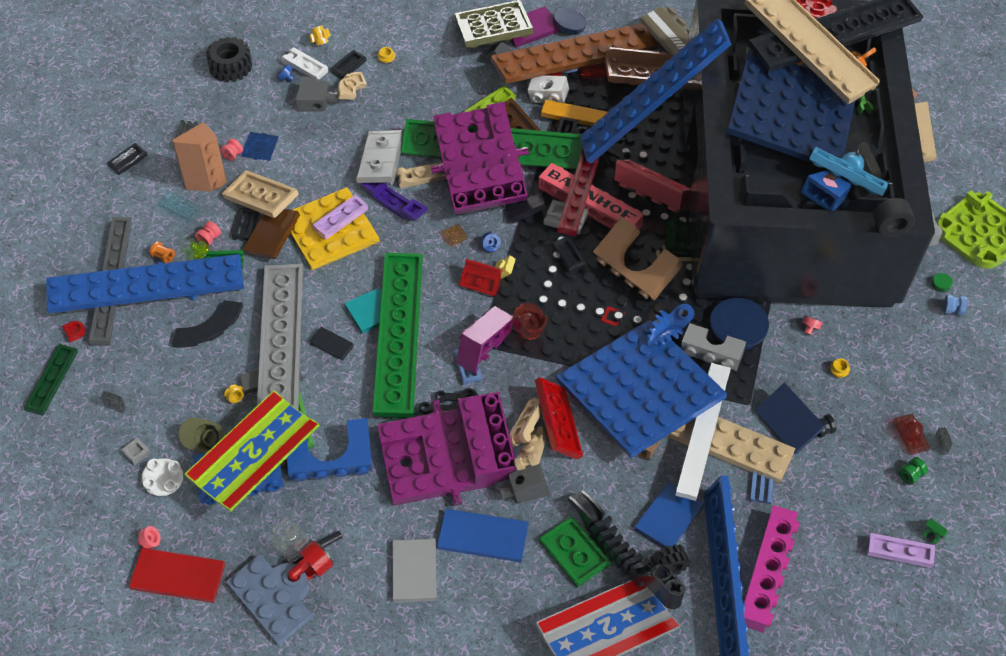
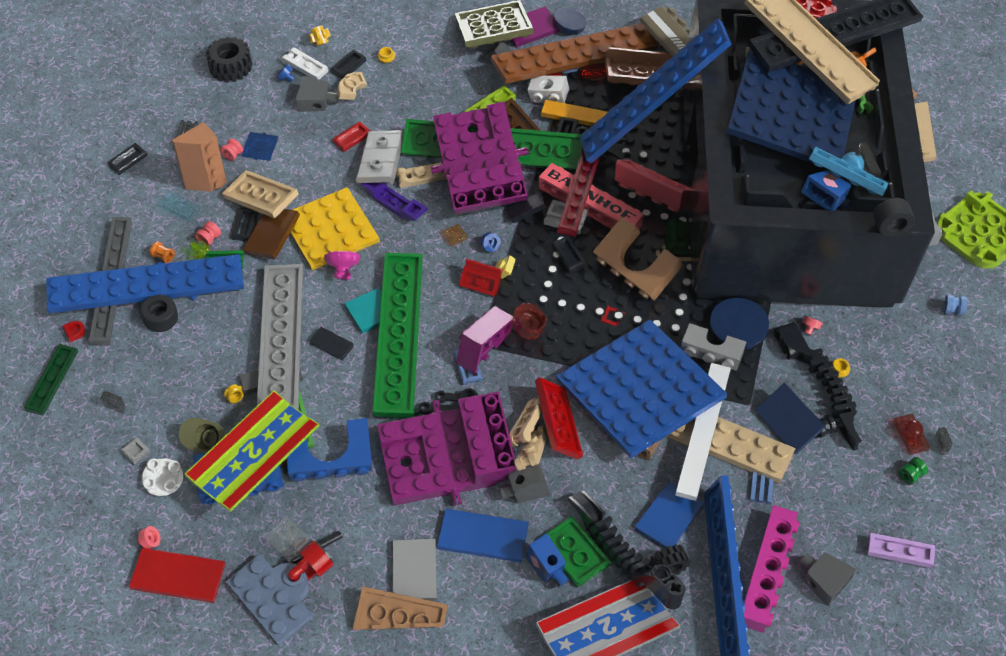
(162, 322): none -> black tyre
(211, 328): black tile -> none
(340, 217): lavender plate -> none
(342, 262): none -> dark pink hair
(351, 136): none -> red tile
(392, 610): none -> medium nougat wing
(547, 560): none -> blue torso
(669, 325): blue plant -> none
(796, 348): none -> black piece
(827, 576): none -> dark grey torso
(937, 529): green tile -> none
(942, 282): green tile -> none

